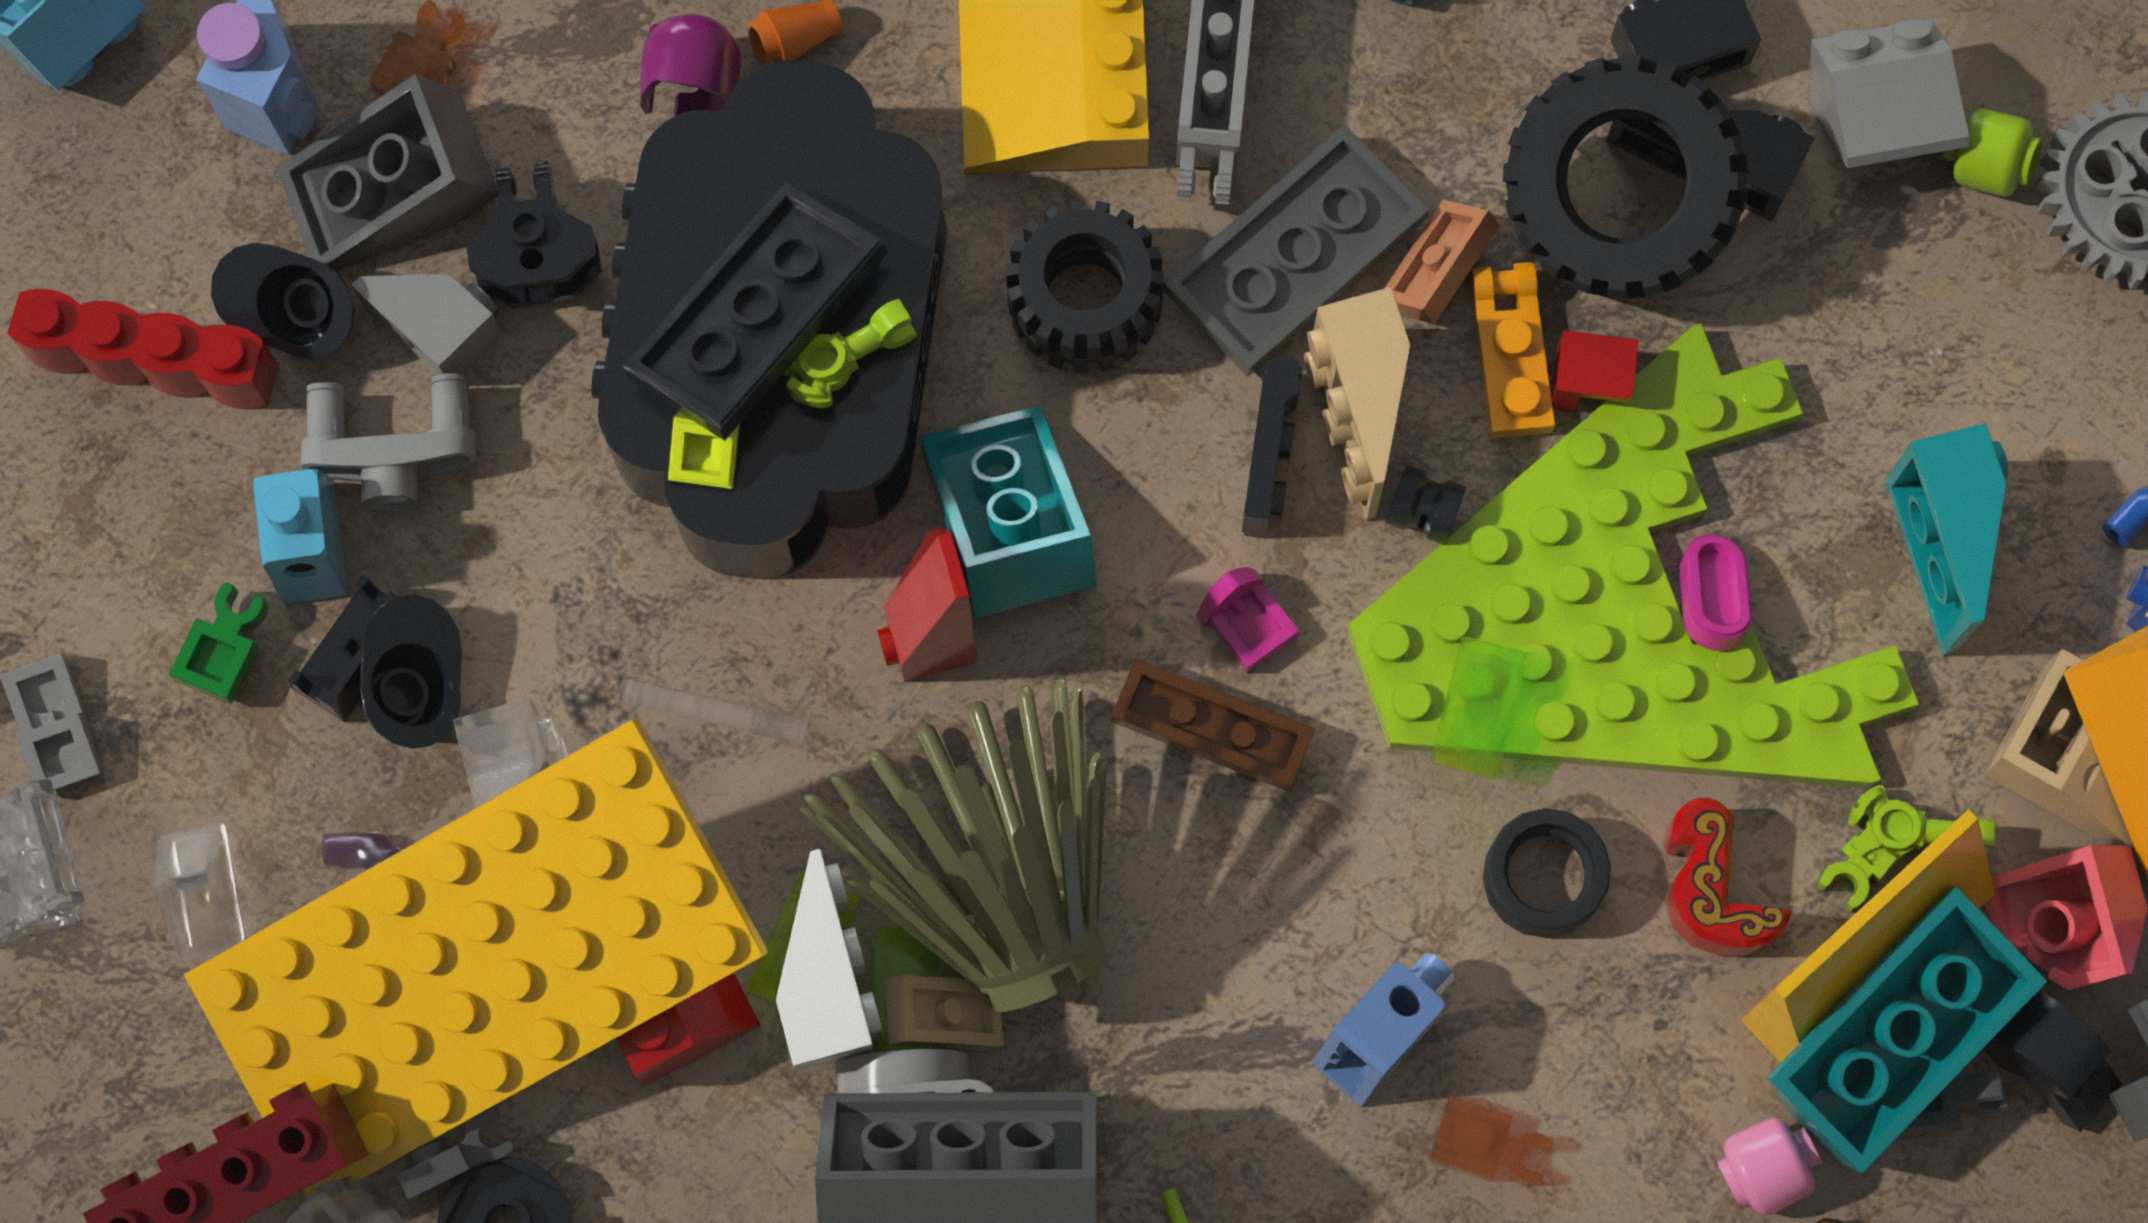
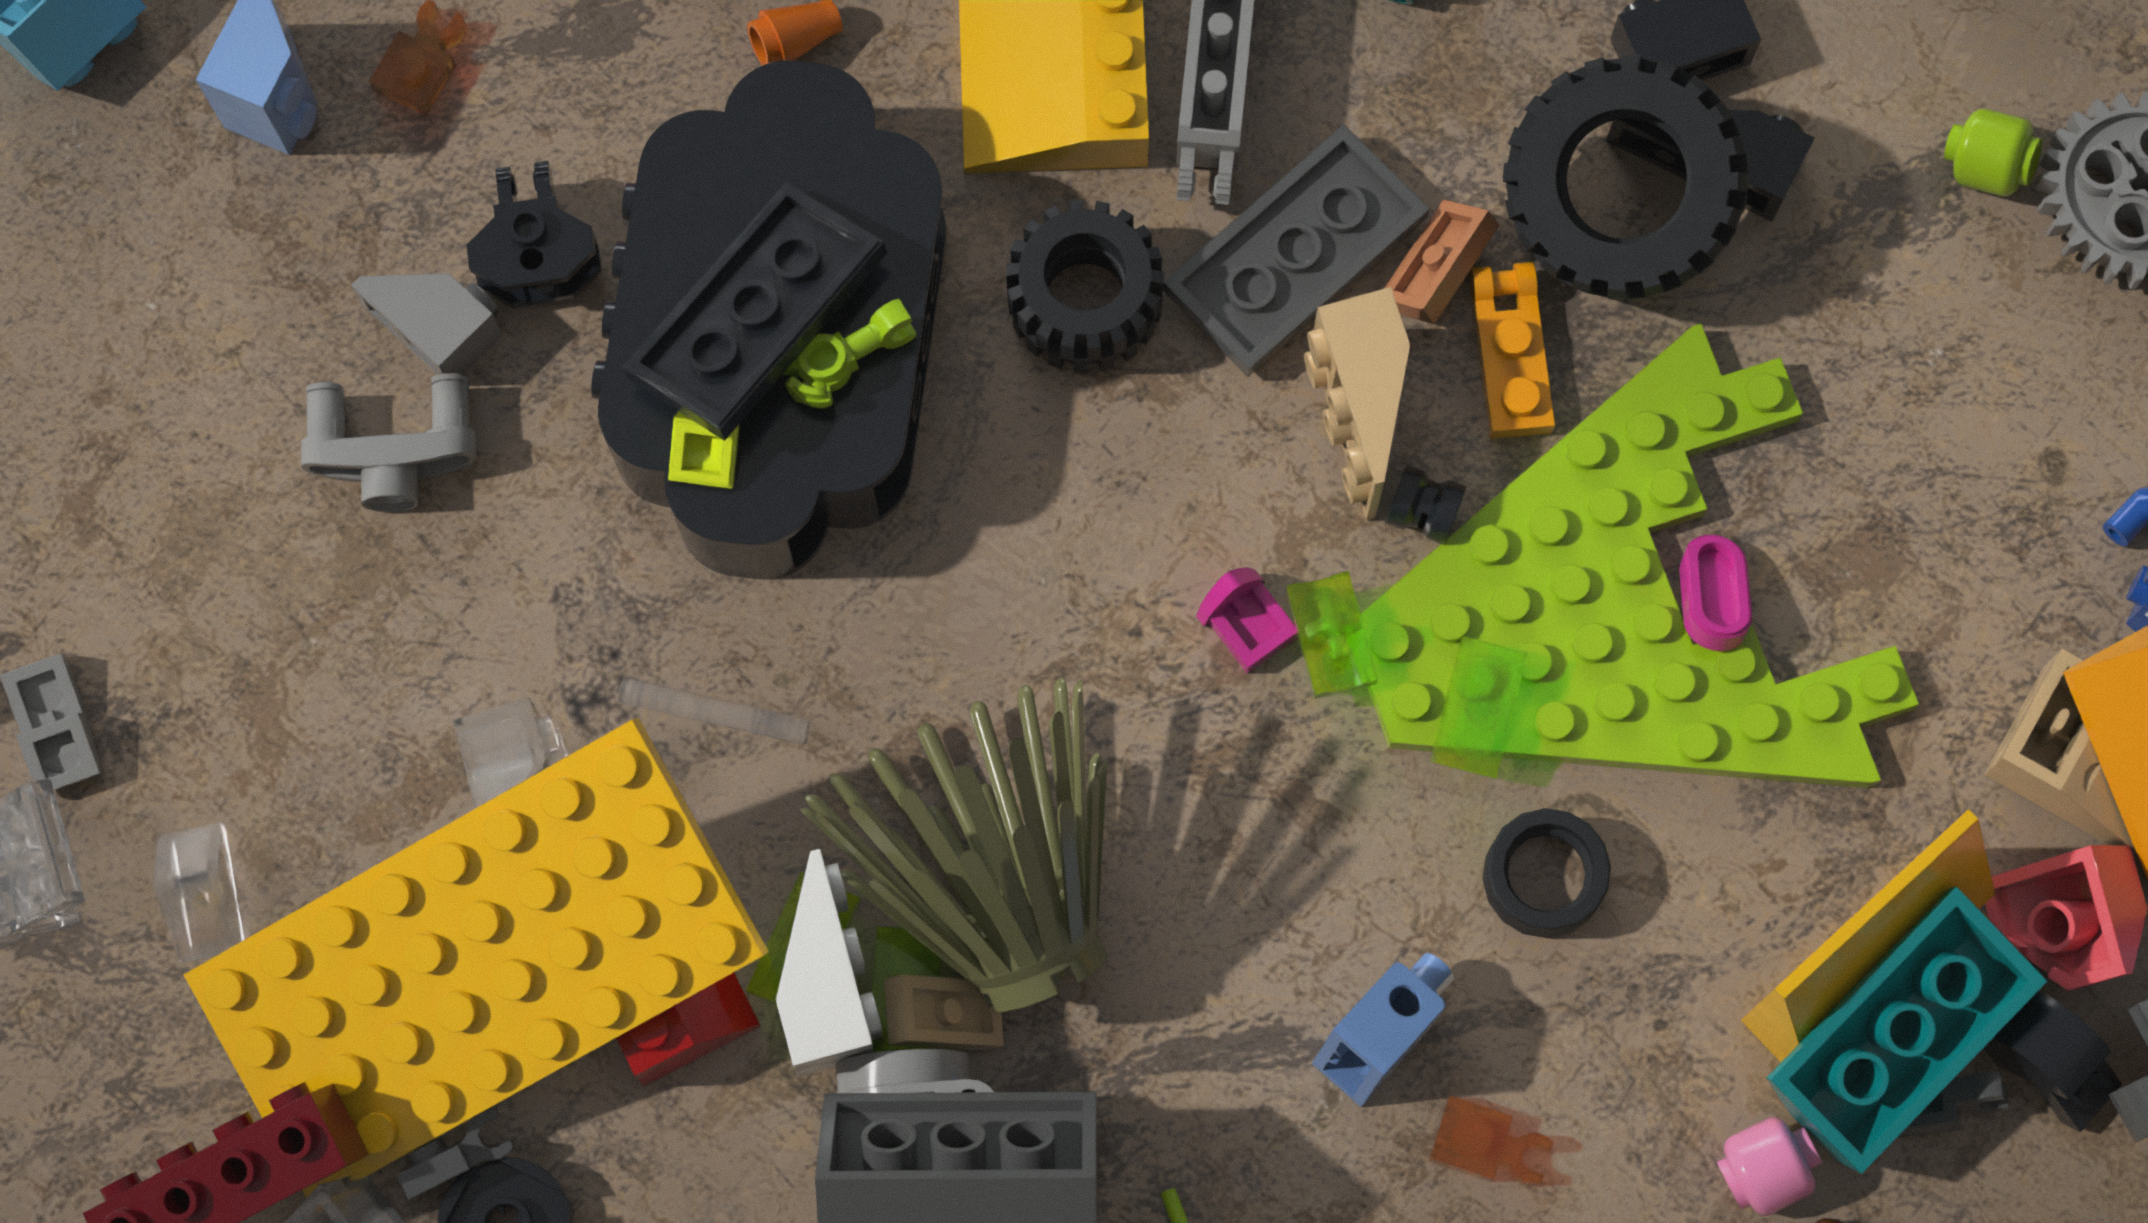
(139, 349): red brick -> none
(218, 653): green plate -> none
(230, 36): lavender tile -> none
(283, 299): black piece -> none
(297, 526): medium azure torso -> none
(334, 668): black hinge -> none
(357, 848): arm -> none
(388, 175): dark grey slope -> none
(411, 671): black piece -> none
(694, 54): magenta helmet -> none
(930, 613): red wedge -> none
(1010, 511): teal slope -> none
(1212, 725): reddish brown plate -> none
(1271, 442): black hinge -> none
(1331, 635): none -> clear neon green hips
(1592, 368): red panel -> none
(1700, 889): red animal -> none
(1887, 92): light grey slope -> none
(1889, 833): lime piece -> none
(1950, 513): teal slope -> none

